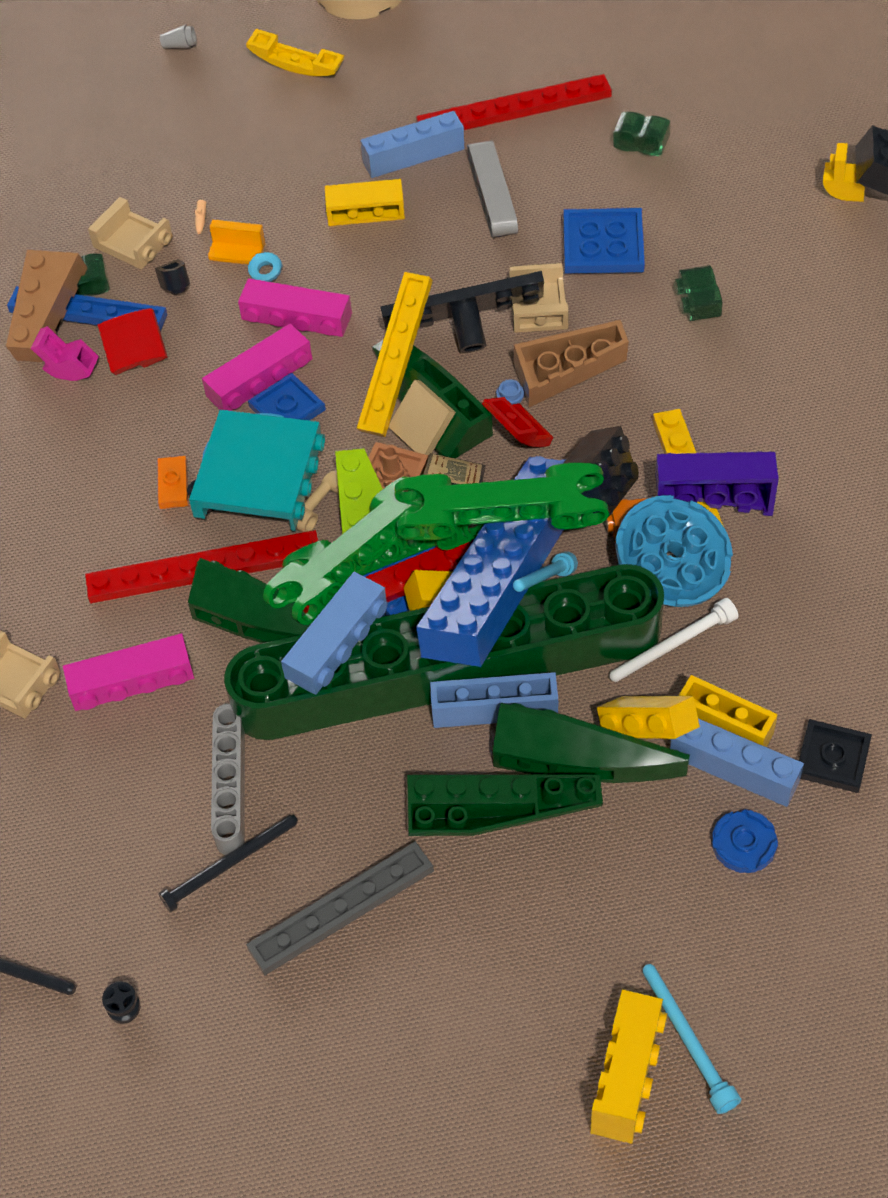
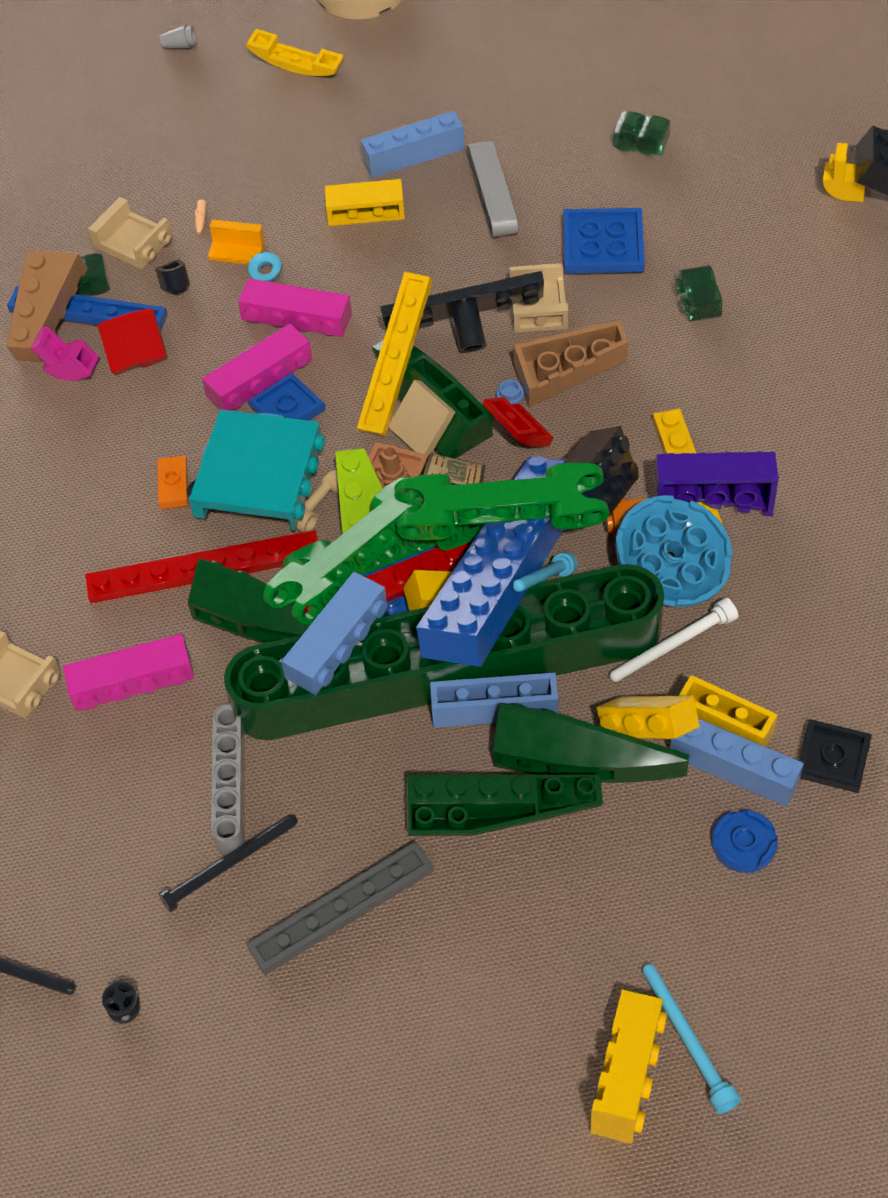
(529, 102): red plate -> none

